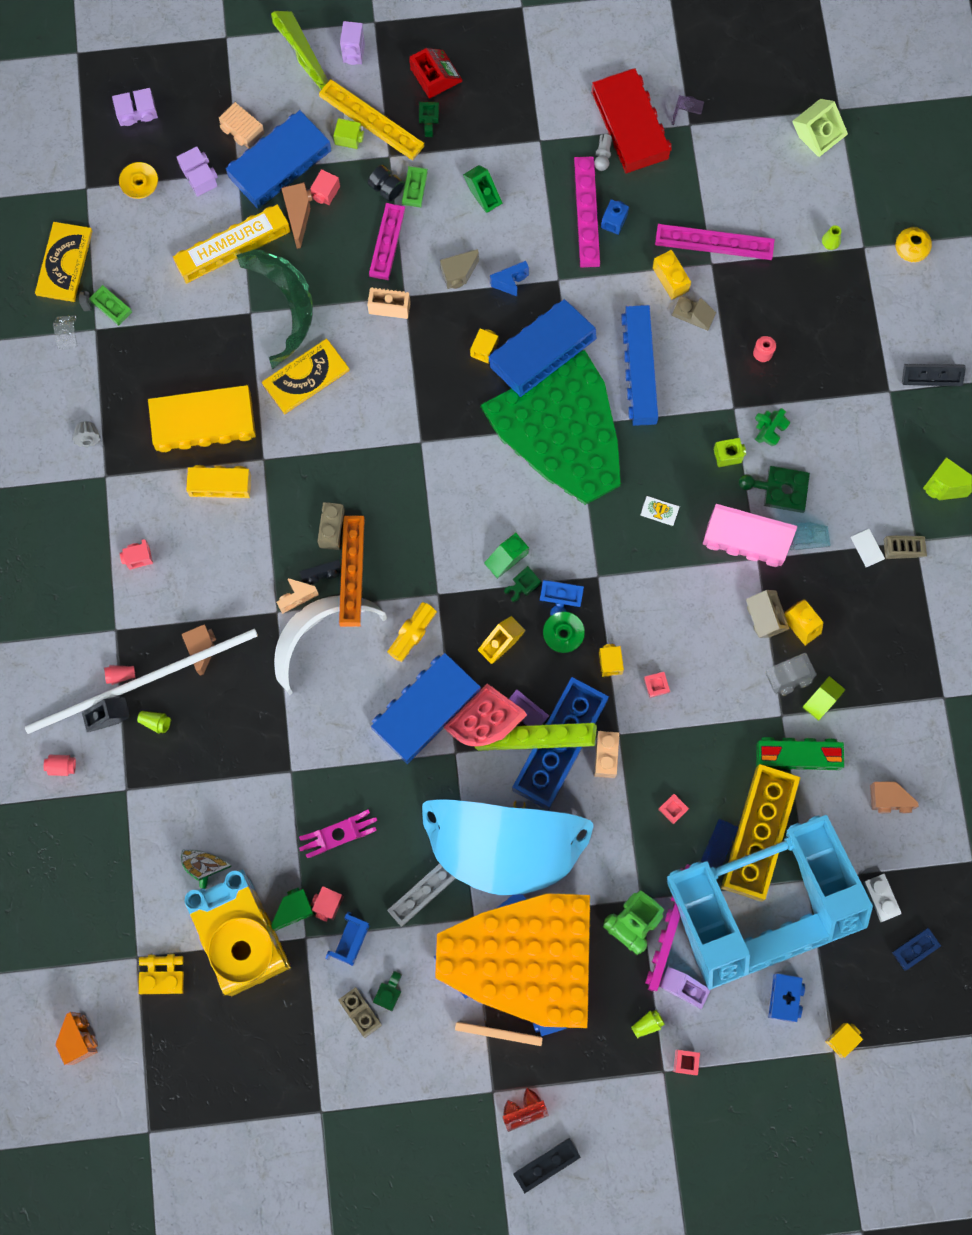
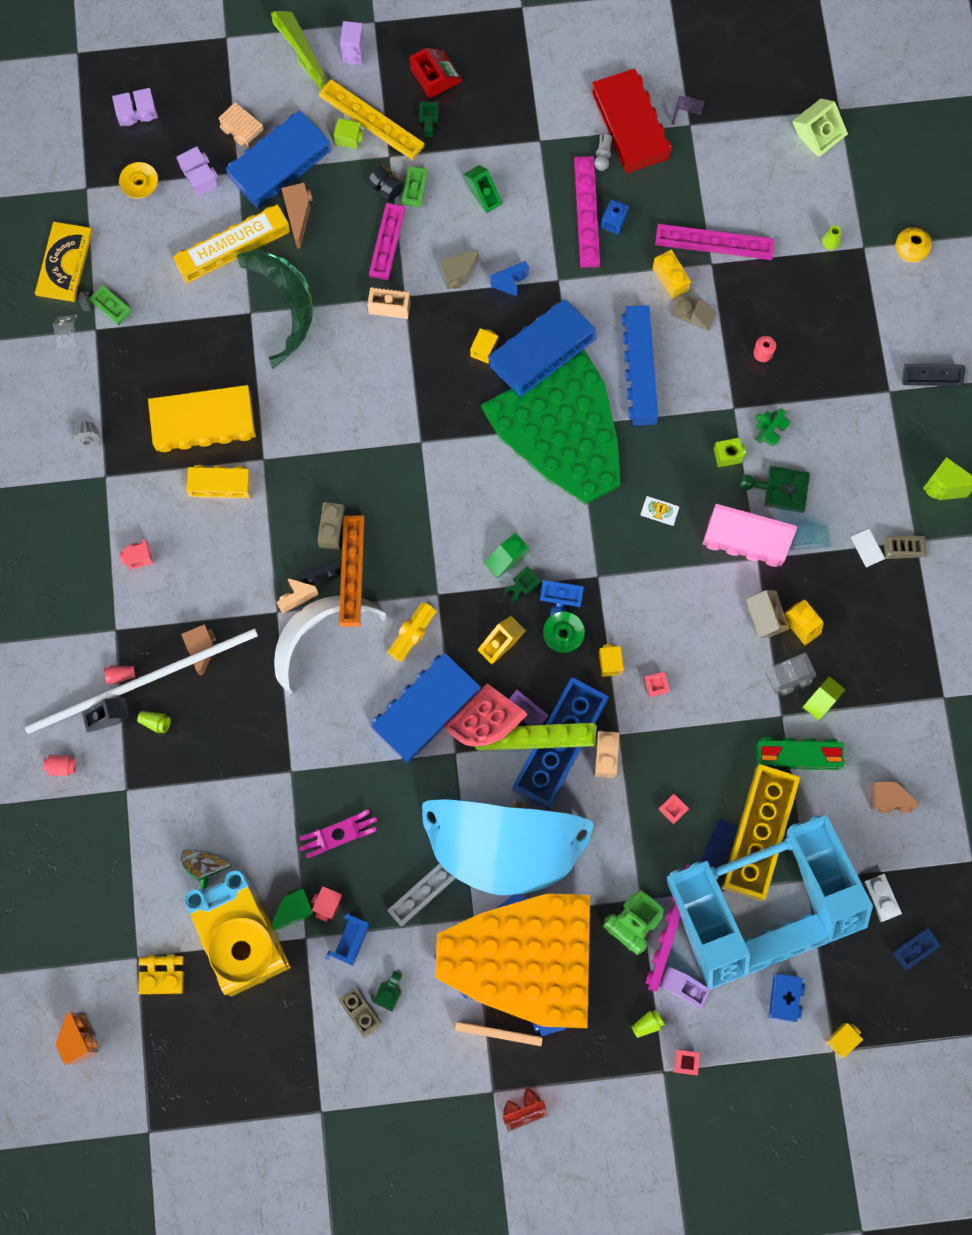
(305, 376): yellow tile -> none
(325, 187): coral brick -> none
(546, 1165): black plate -> none

